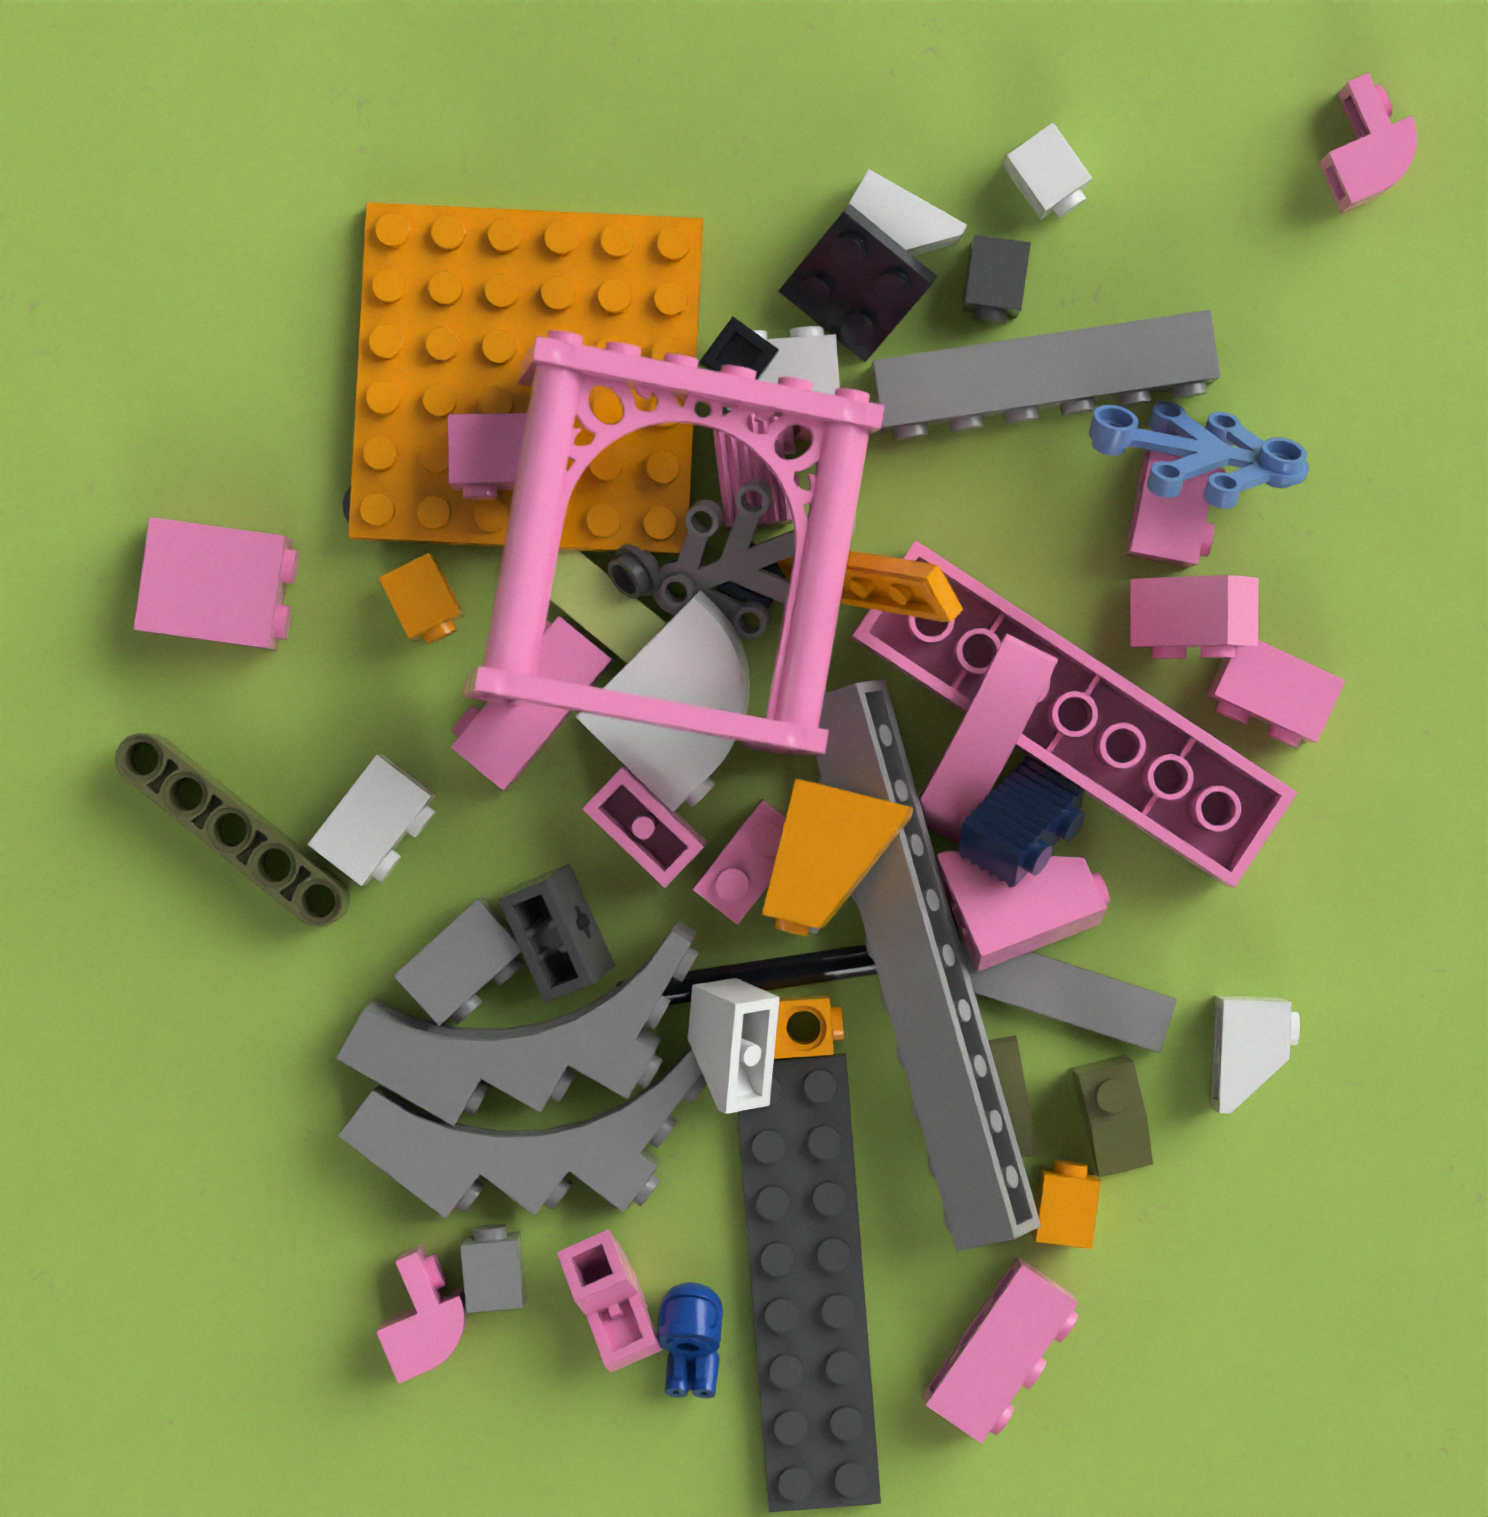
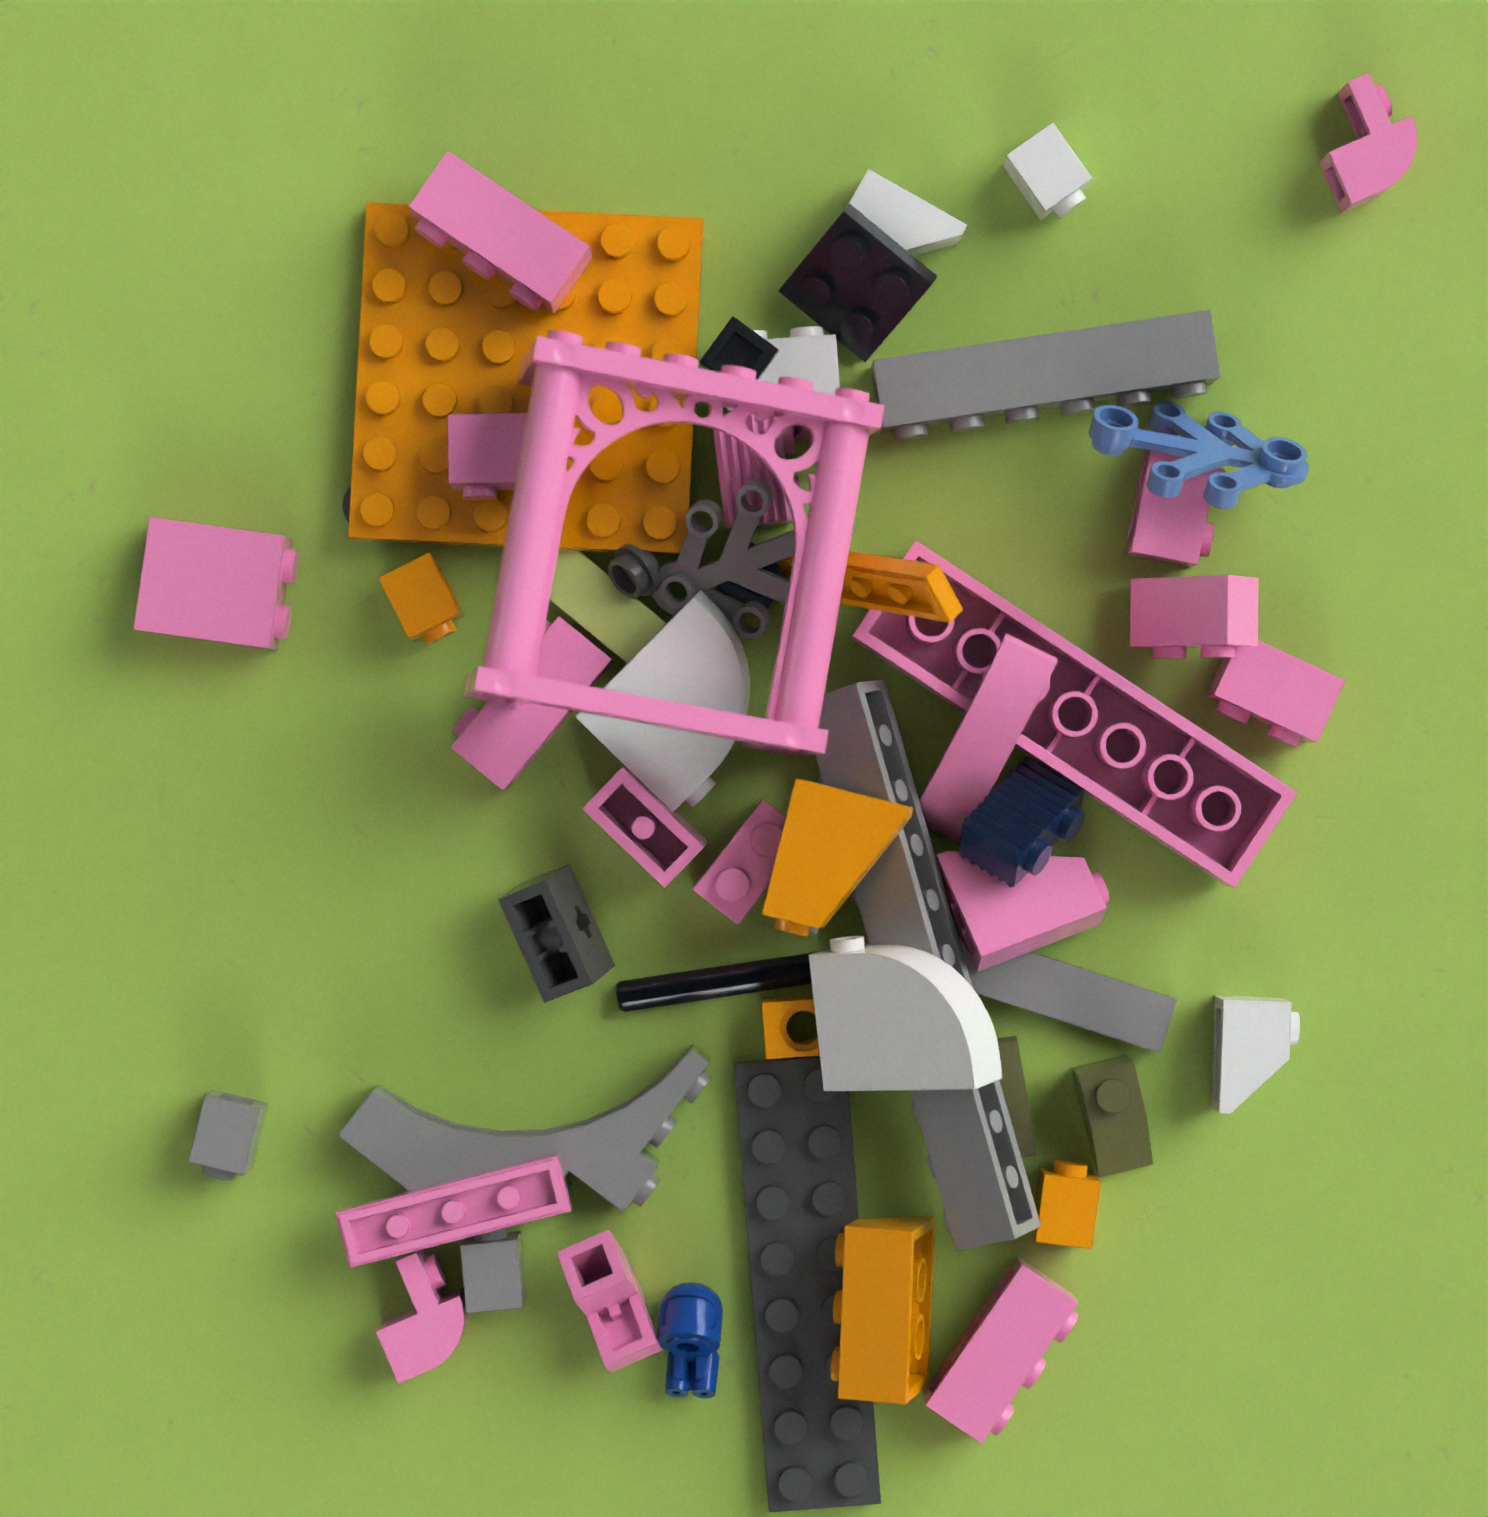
(206, 822): olive beam -> none
(227, 1134): none -> light grey brick
(373, 821): white brick -> none
(446, 1064): light grey arch -> none
(453, 1210): none -> bright pink tile
(461, 962): light grey brick -> none
(499, 234): none -> bright pink brick
(734, 1041): white slope -> none
(884, 1308): none -> light orange slope
(898, 1021): none -> white brick
(995, 279): dark grey brick -> none

